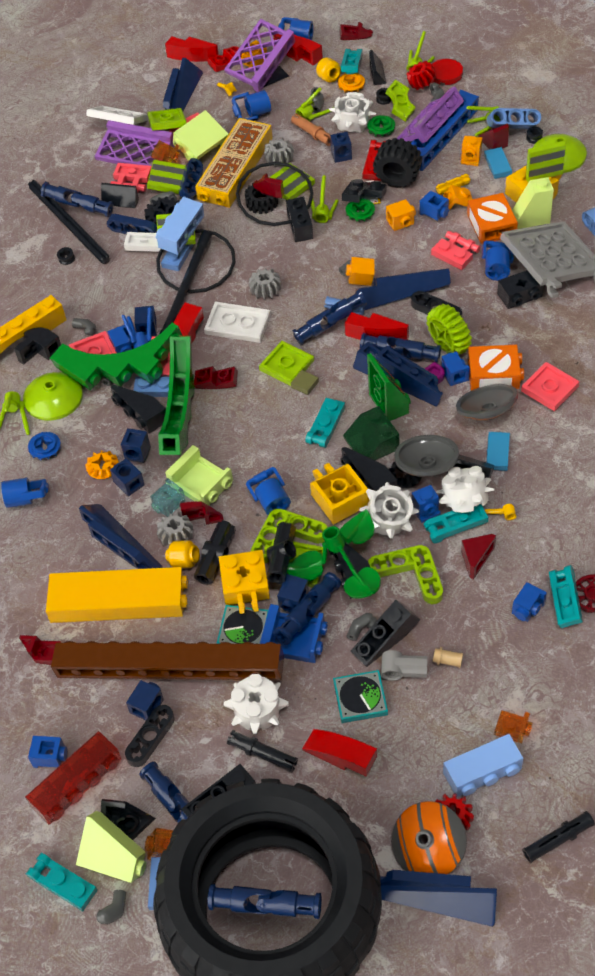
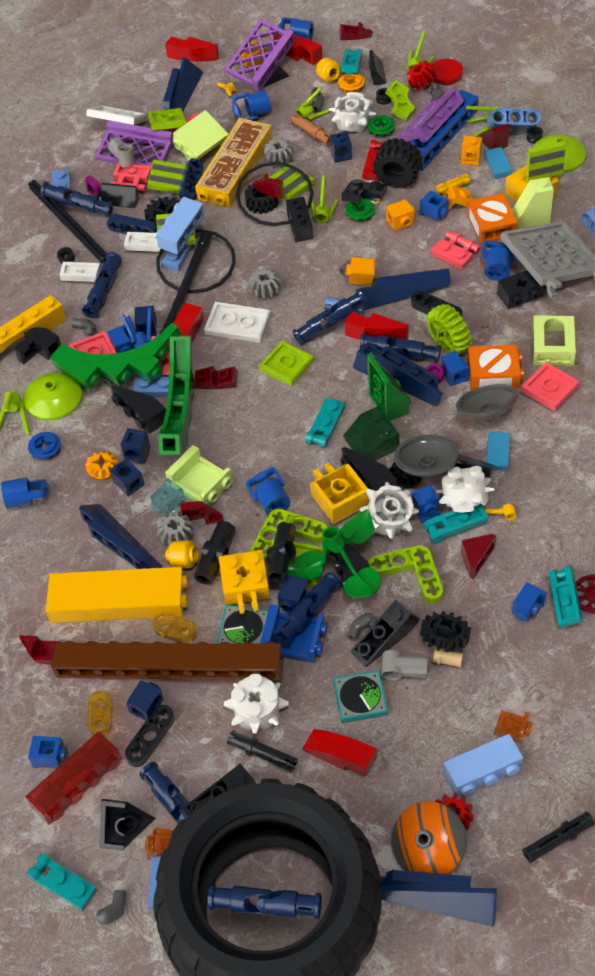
(62, 178): none -> medium blue plate
(79, 271): none -> white plate
(93, 186): none -> magenta tile
(99, 715): none -> clear yellow plate
(102, 282): none -> dark blue piece
(109, 850): yellowish green slope -> none
(122, 151): none -> light grey piece
(165, 152): clear orange bracket -> none
(175, 629): none -> clear yellow plate
(219, 62): red slope -> none
(304, 382): olive tile -> none
(445, 631): none -> black gear
(554, 354): none -> yellowish green panel

